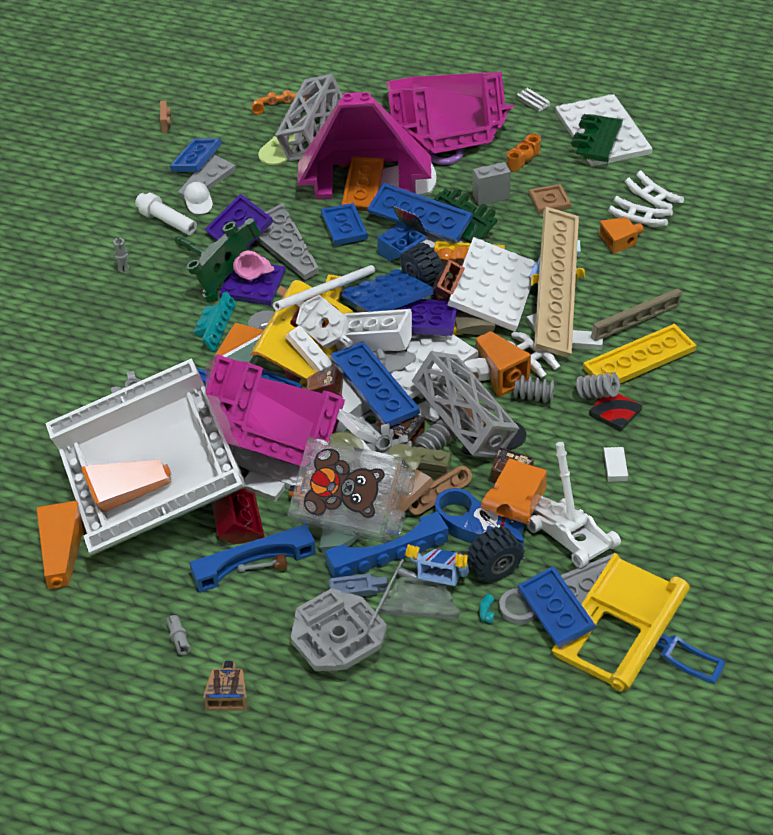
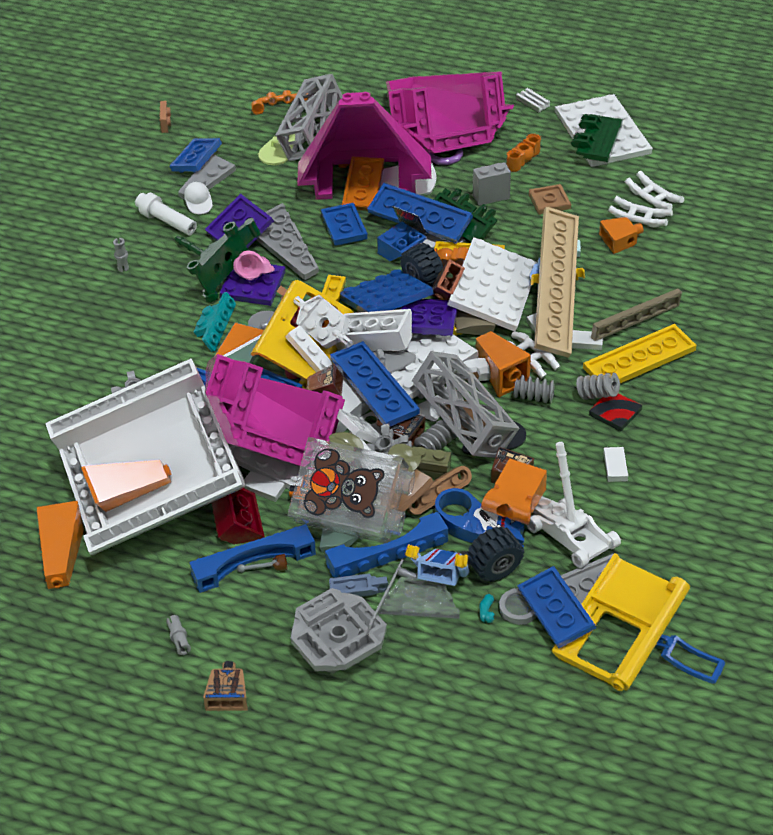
(322, 288): white piece -> none

